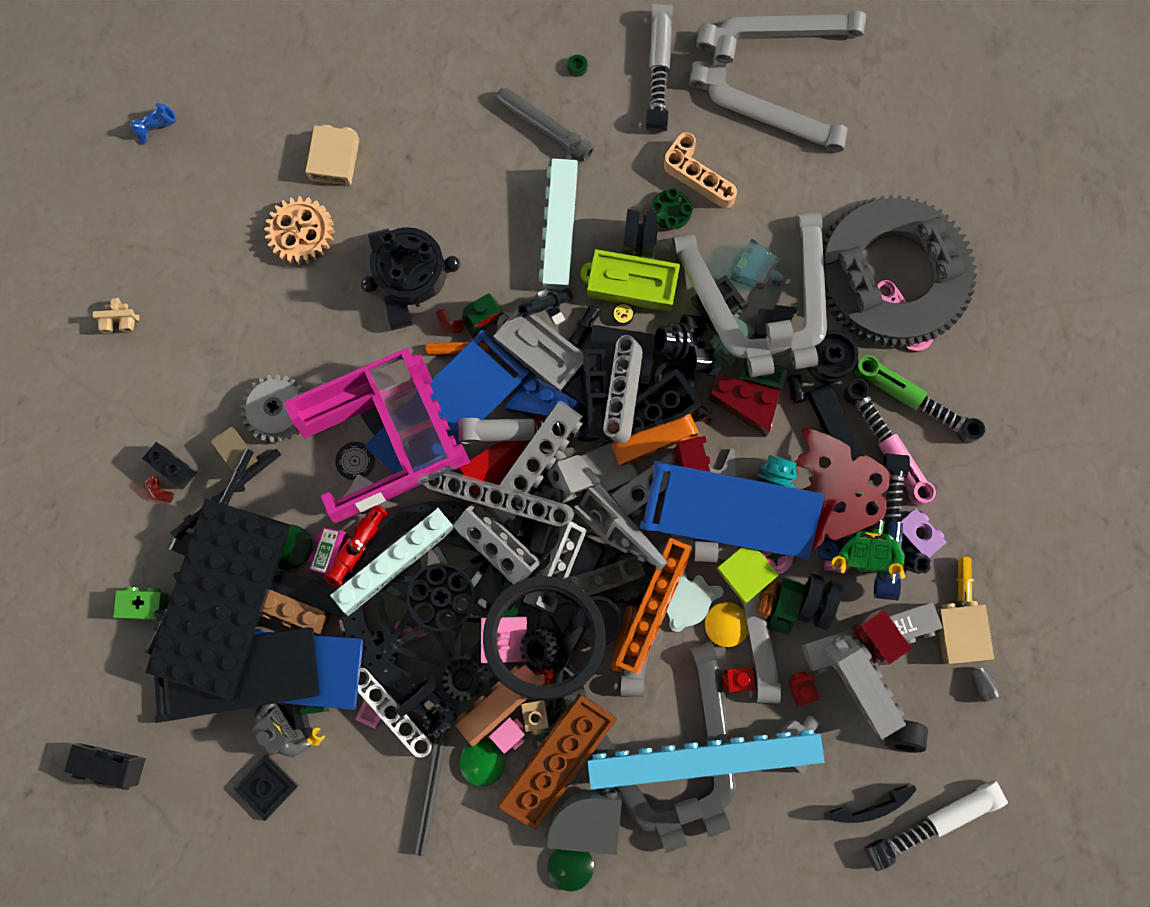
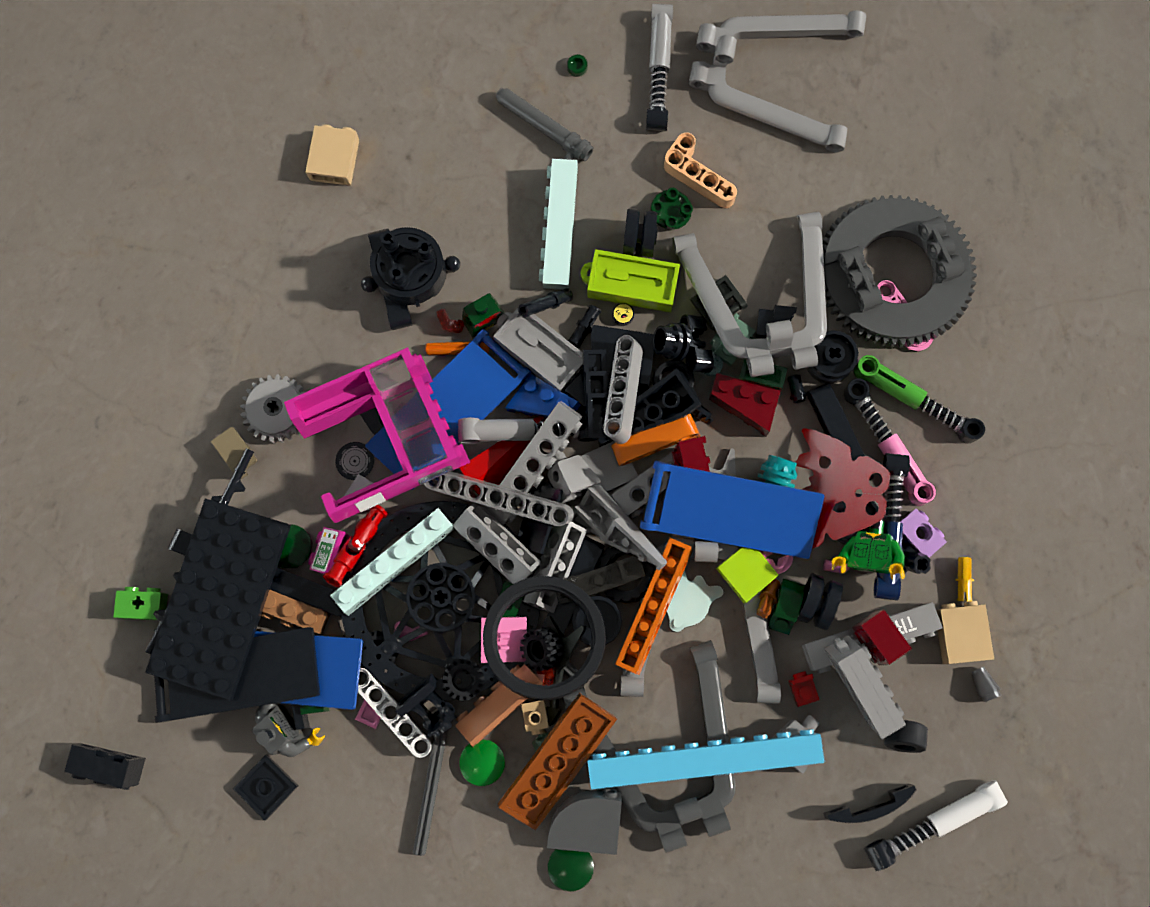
(116, 313): tan hips -> none
(155, 492): clear red arm -> none
(158, 118): blue animal -> none
(169, 465): black brick -> none
(191, 520): black bar -> none
(296, 213): light nougat gear -> none
(509, 735): bright pink brick -> none
(555, 314): white sticker -> none
(628, 619): orange axle -> none
(726, 624): yellow dish -> none
(738, 679): red bracket -> none
(757, 267): clear light blue torso -> none
(834, 549): blue plate -> none

